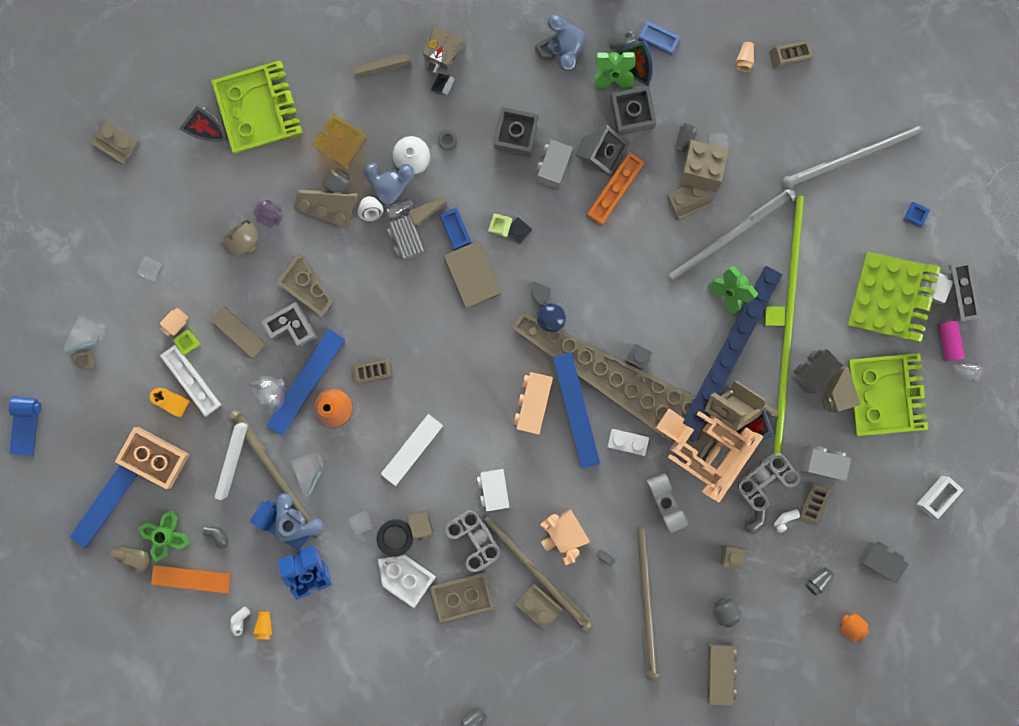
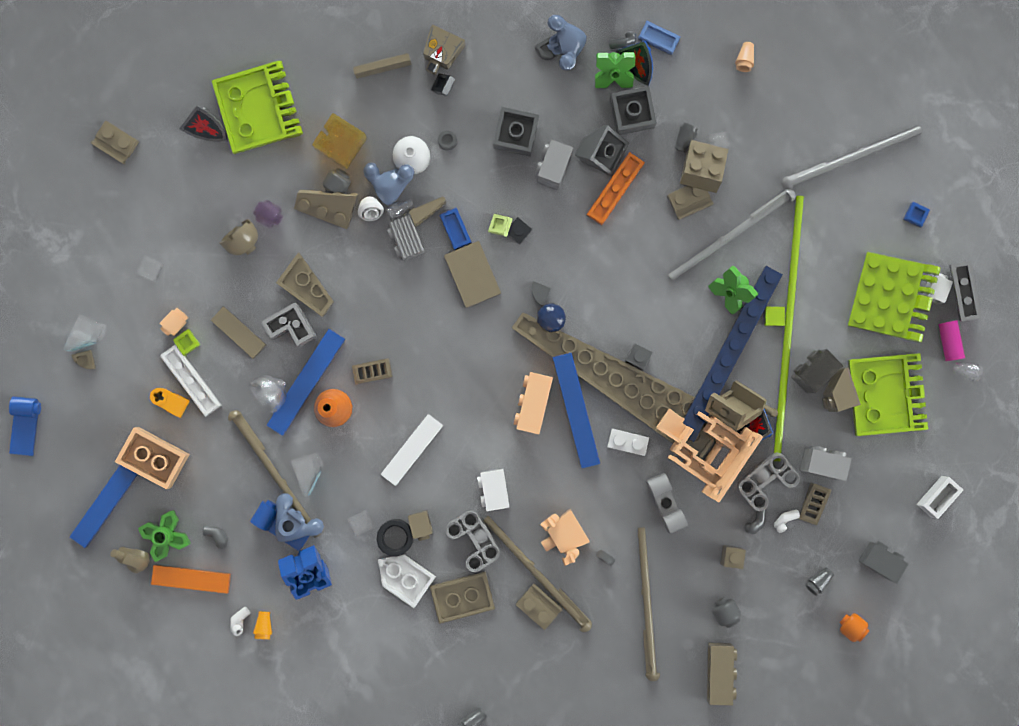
(231, 461): white tile -> none
(779, 56): dark tan slope -> none

